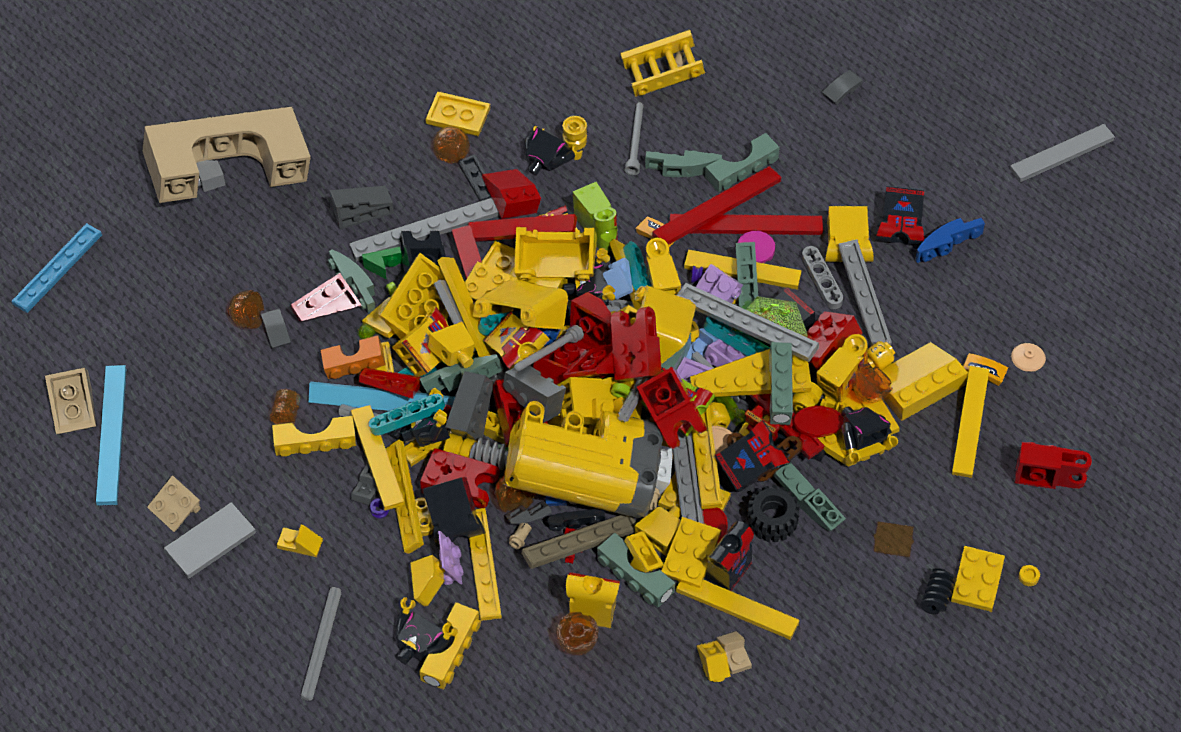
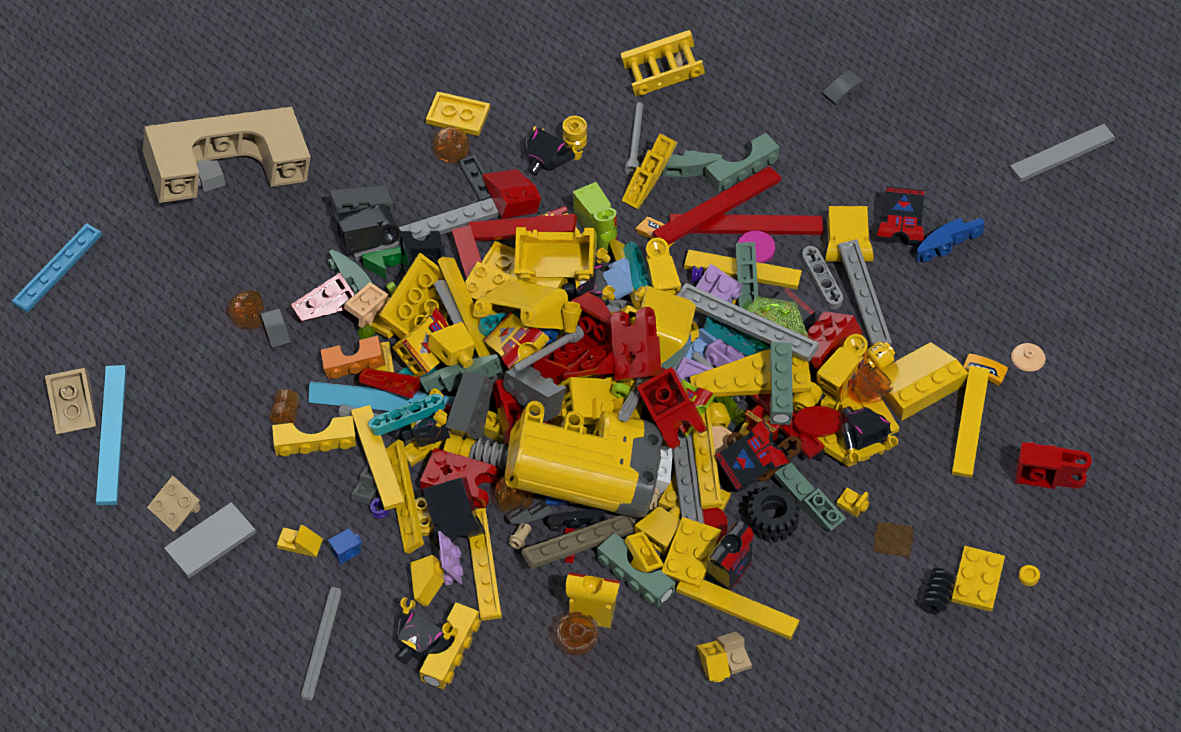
(345, 546): none -> blue brick
(366, 228): none -> black piece
(367, 304): none -> light nougat bracket
(571, 315): none -> yellow cone
(650, 171): none -> yellow slope
(853, 502): none -> yellow bracket

